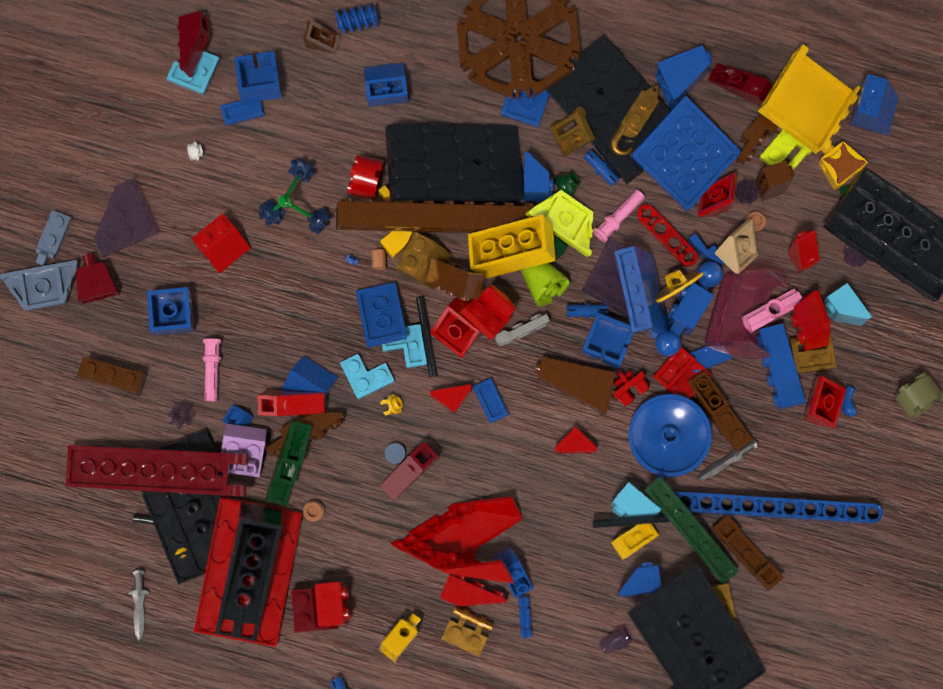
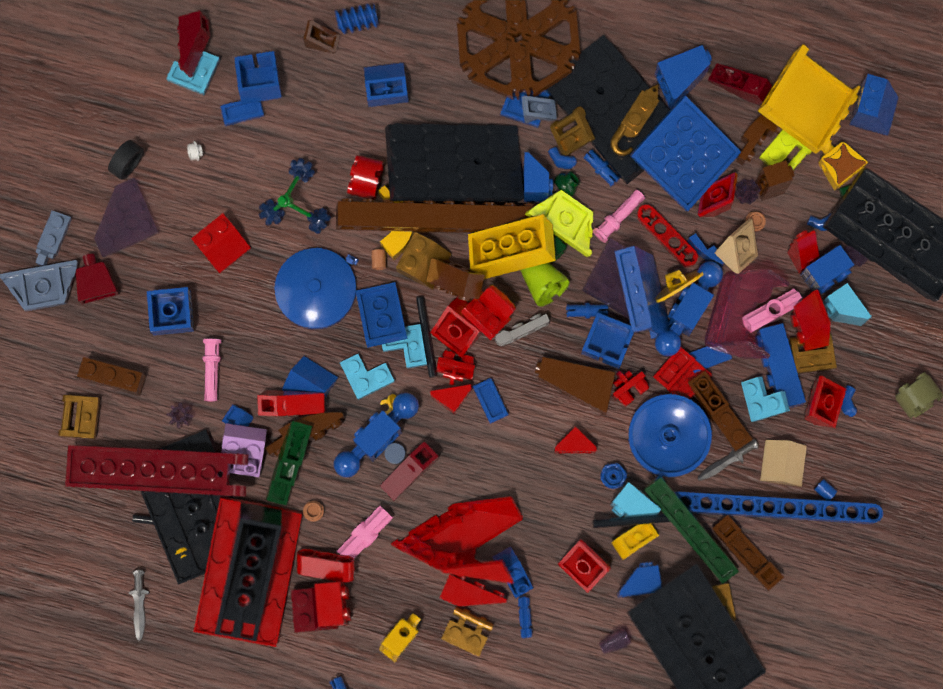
(85, 419): none -> pearl gold plate
(125, 159): none -> black tyre
(315, 288): none -> blue dish
(325, 565): none -> red beam
(365, 533): none -> bright pink piece
(377, 435): none -> blue brick
(454, 369): none -> red hips
(538, 109): none -> sand blue slope
(560, 161): none -> blue arm
(584, 566): none -> red slope
(618, 471): none -> blue plate
(759, 403): none -> medium azure plate
(783, 462): none -> tan slope
(818, 223): none -> blue arm
(825, 490): none -> blue hinge
(828, 269): none -> blue brick

